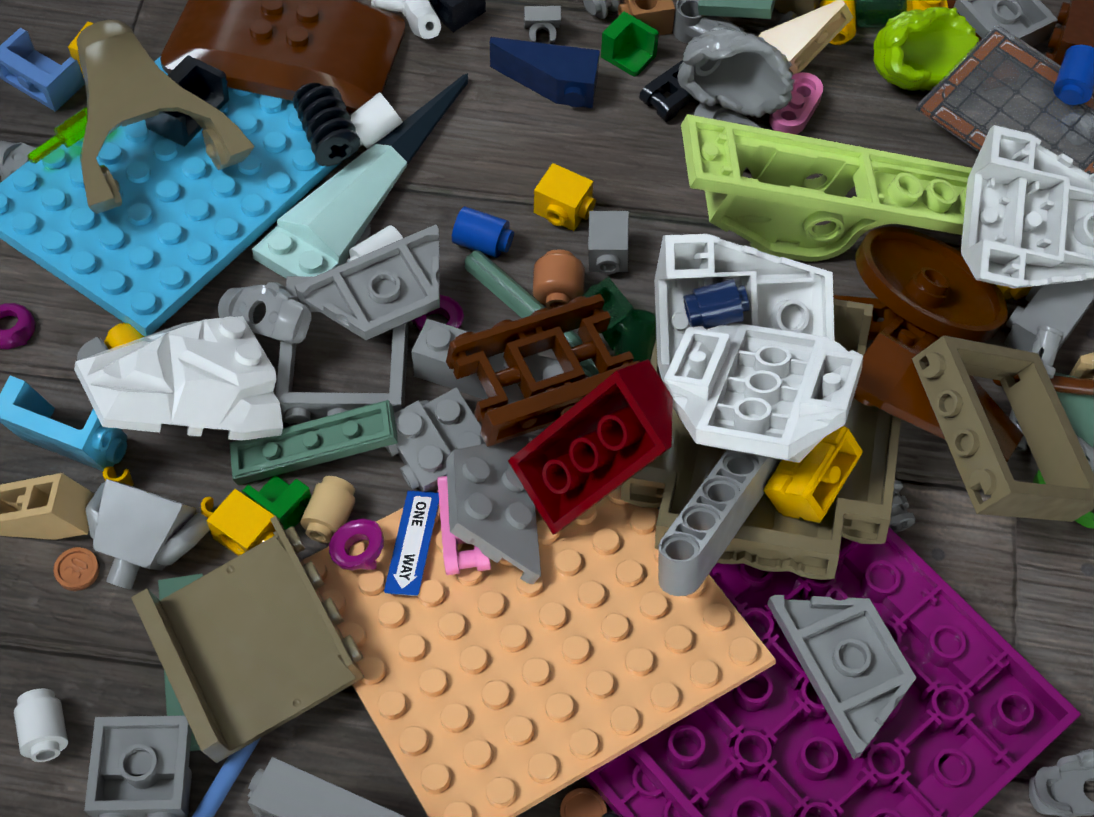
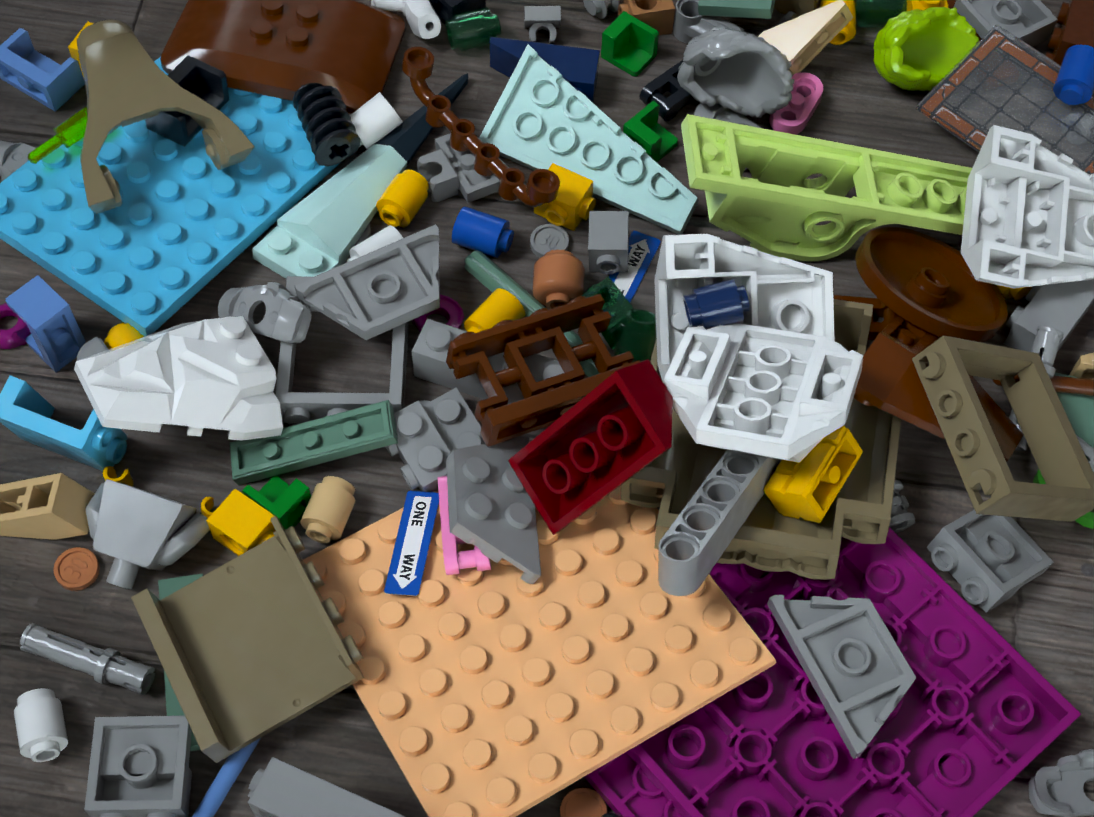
(50, 320): none -> medium blue panel
(104, 665): none -> light grey pin
(351, 533): magenta piece -> none
(403, 198): none -> yellow brick
(452, 171): none -> light grey plate
(472, 29): none -> clear green brick
(497, 307): none -> yellow brick
(542, 183): none -> reddish brown bar
(548, 238): none -> light grey piece
(551, 122): none -> light aqua wing
(640, 254): none -> sticker
(649, 134): none -> green panel
(988, 557): none -> light grey plate

